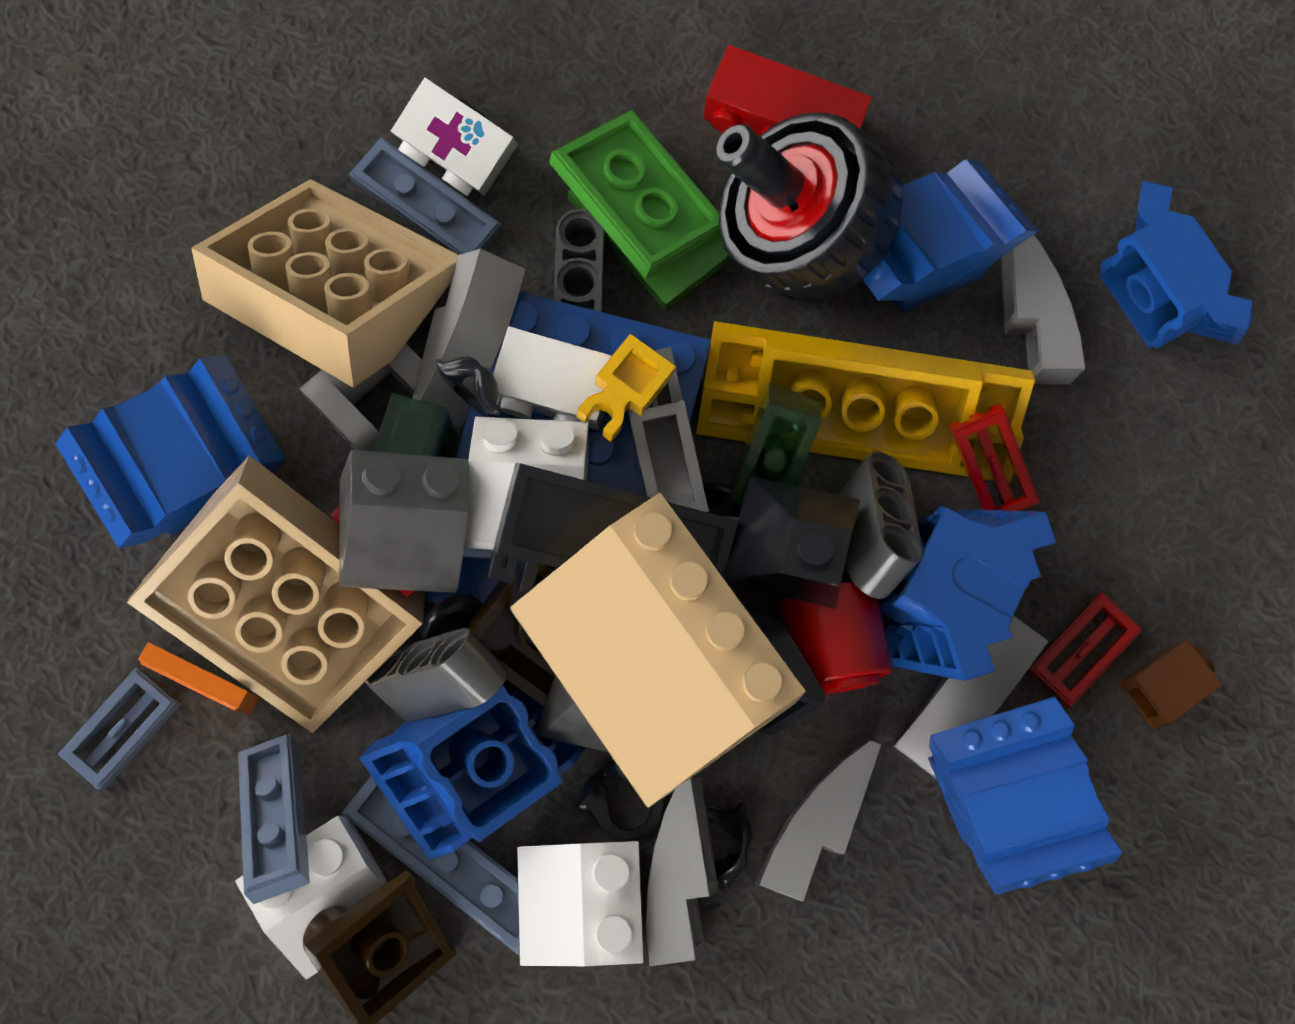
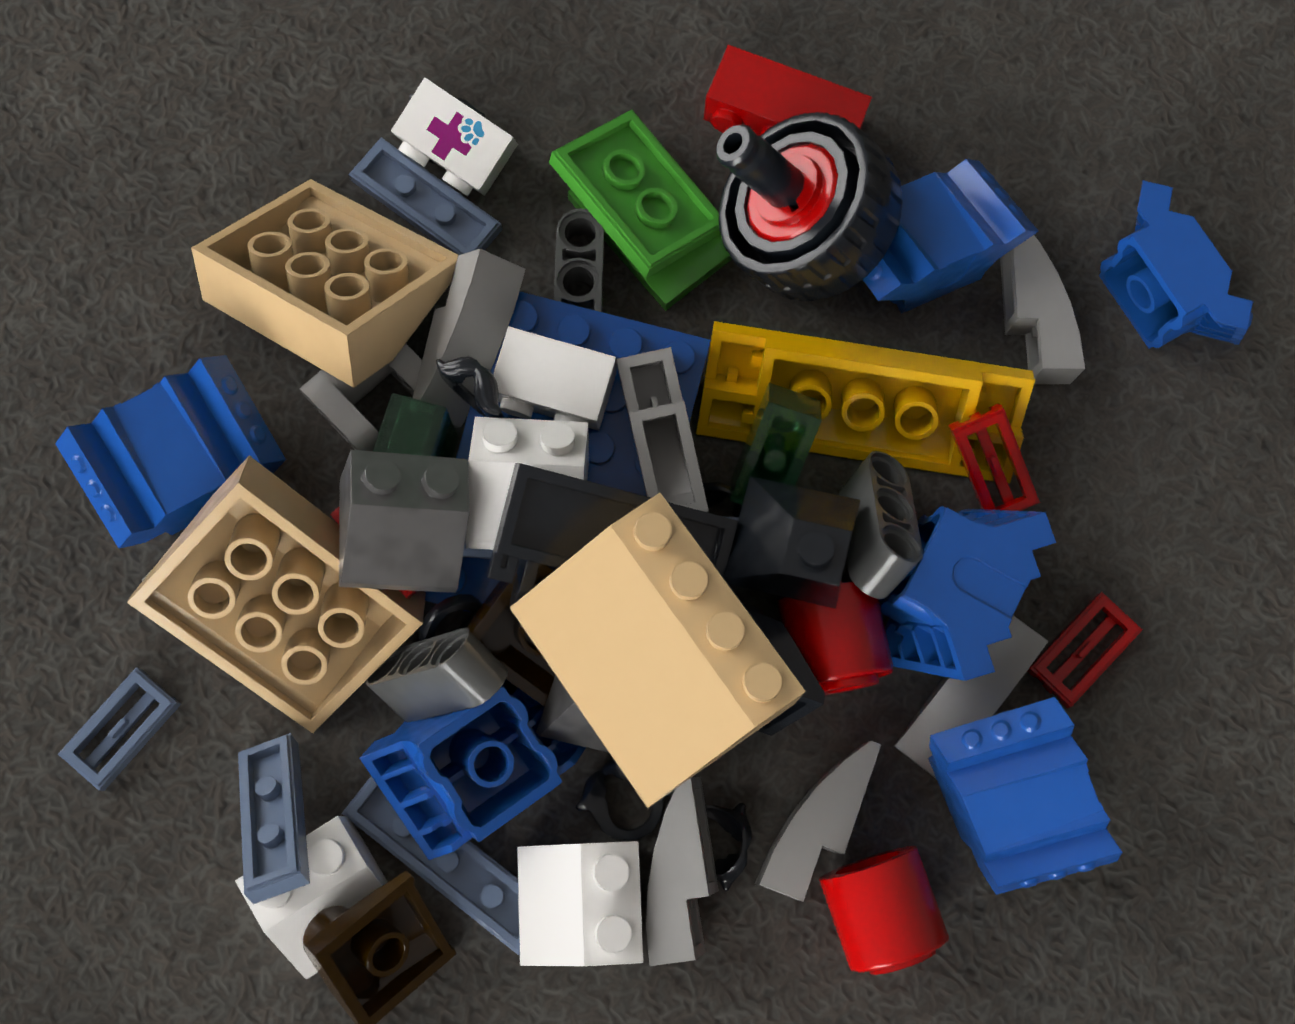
(198, 679): orange tile -> none
(629, 381): yellow plate -> none
(885, 911): none -> red piece
(1171, 683): reddish brown brick -> none

